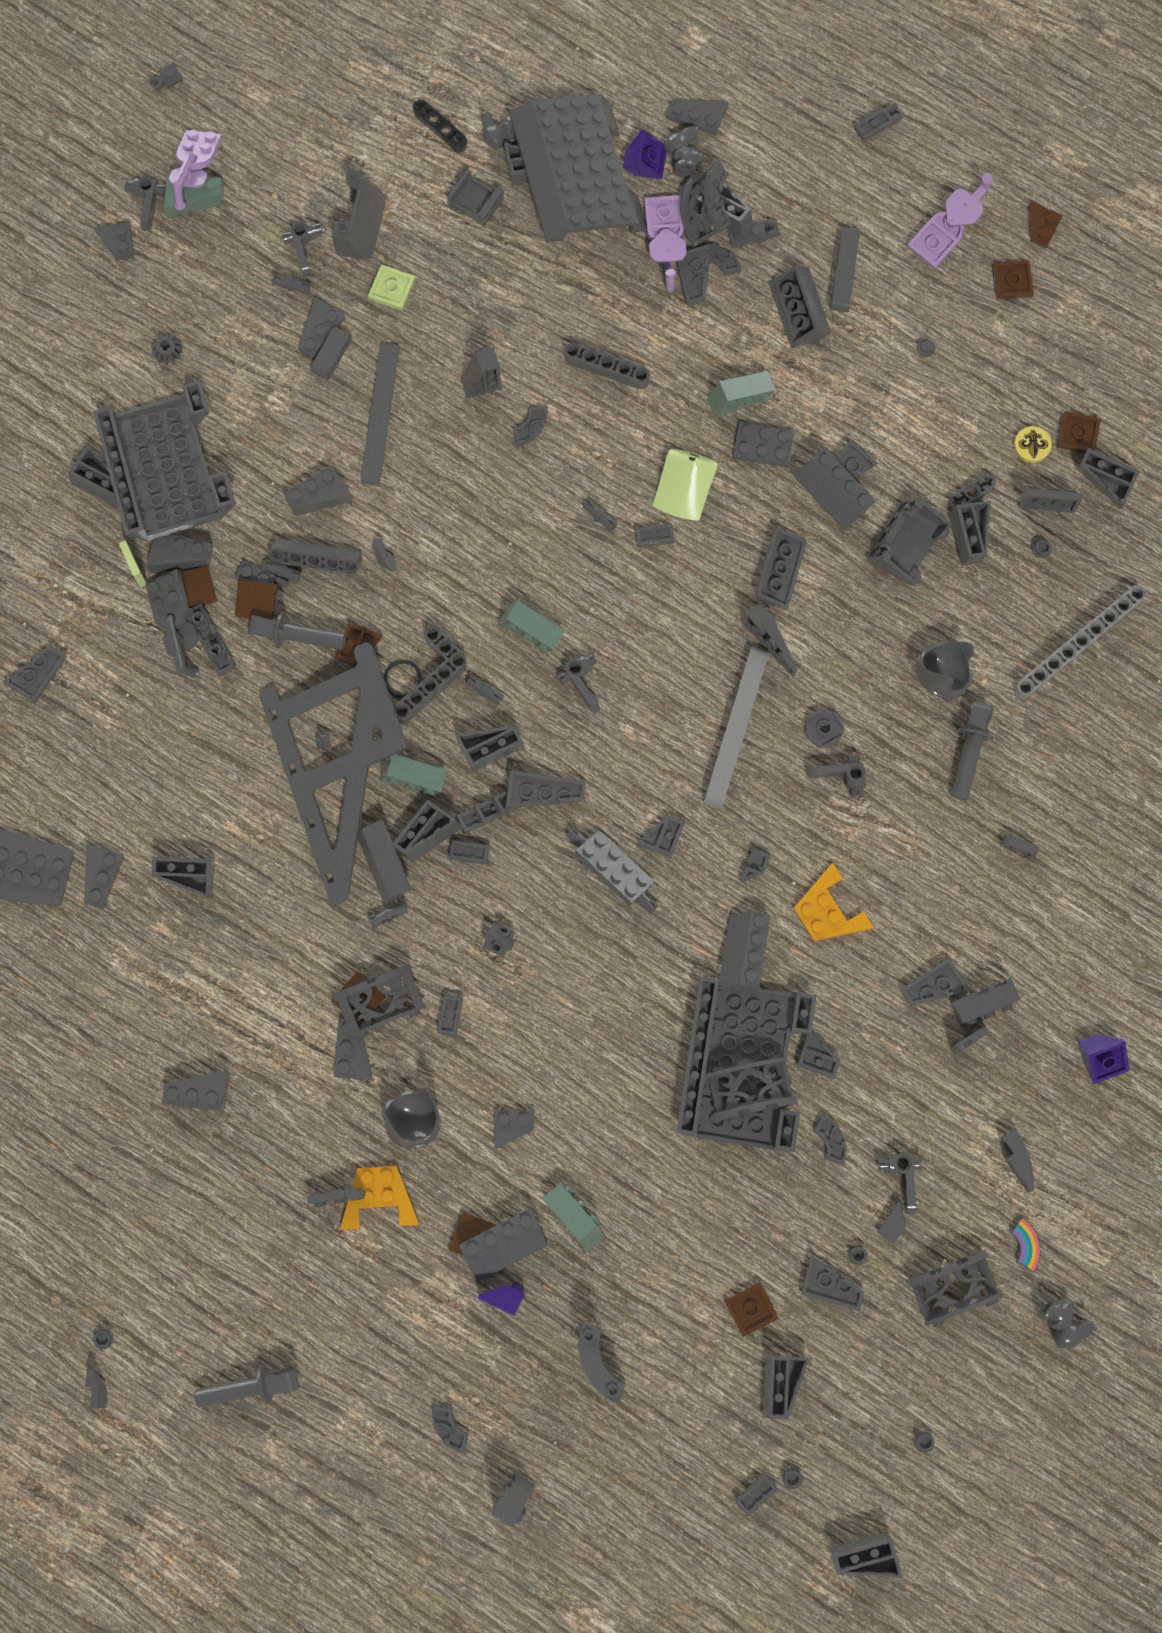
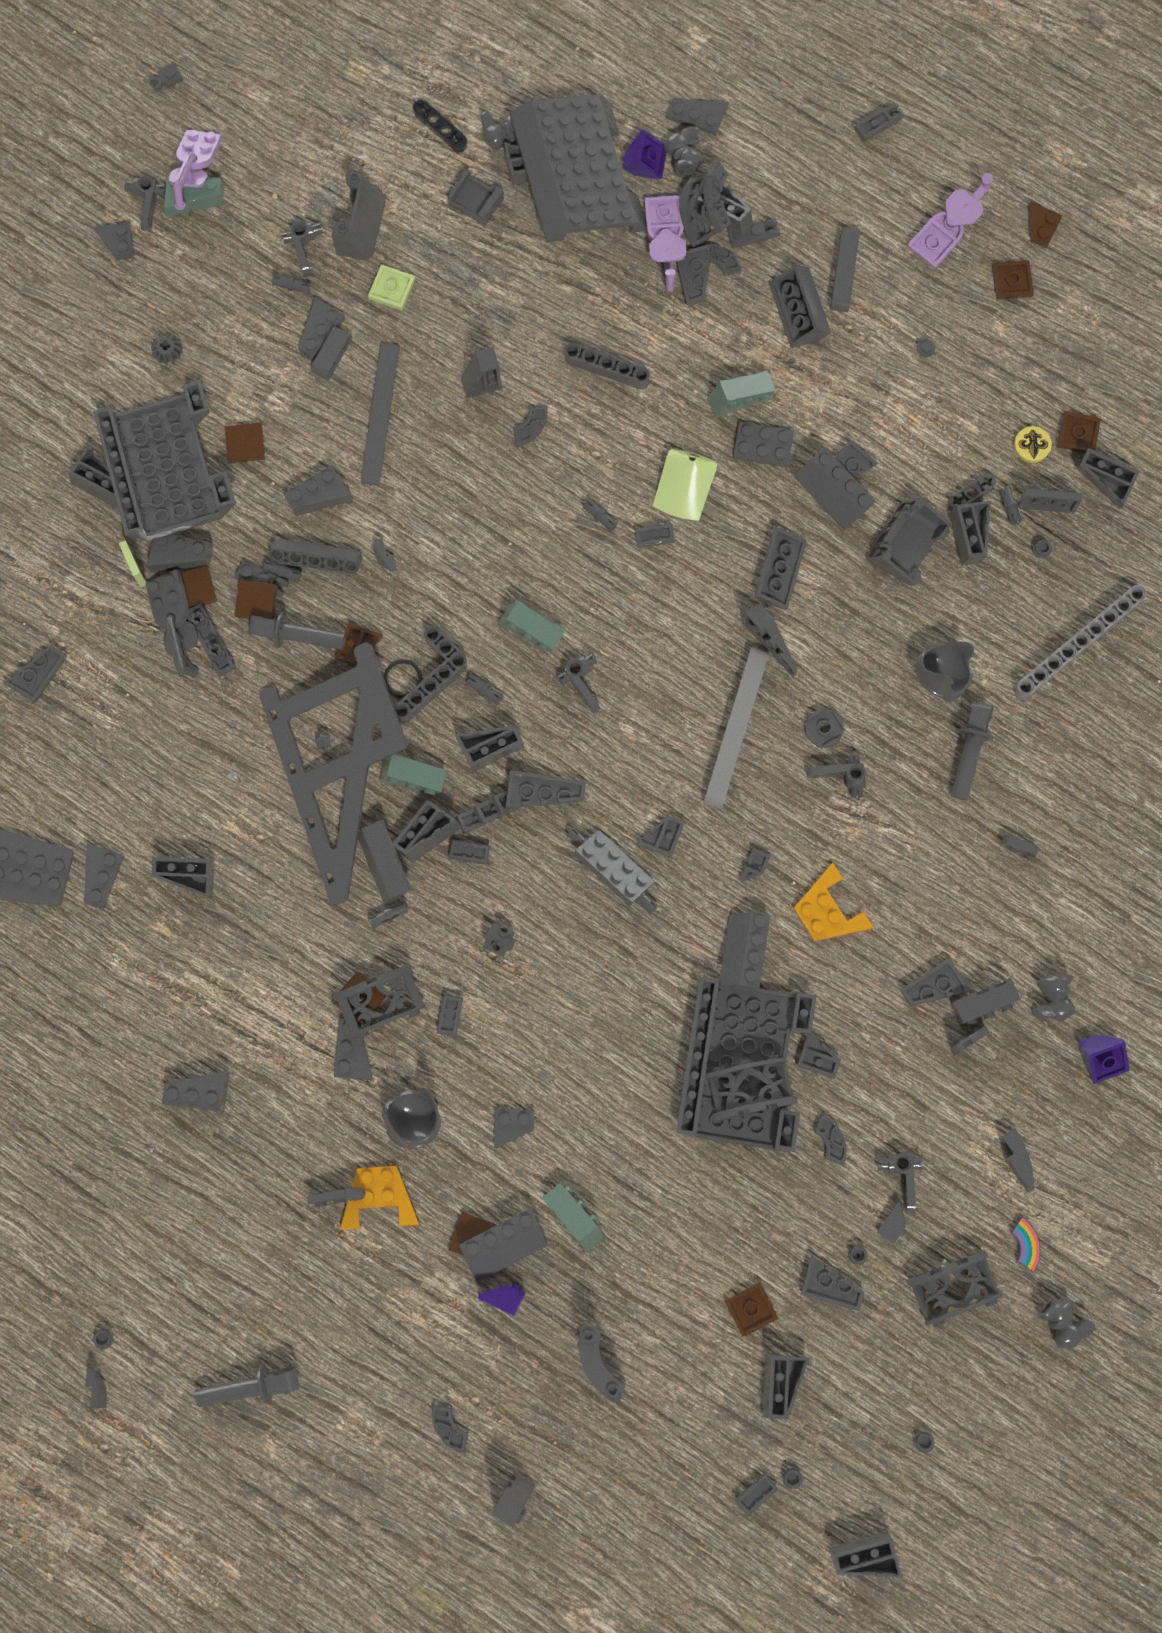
(245, 442): none -> reddish brown tile
(1010, 505): none -> dark grey pin
(1055, 989): none -> dark grey animal

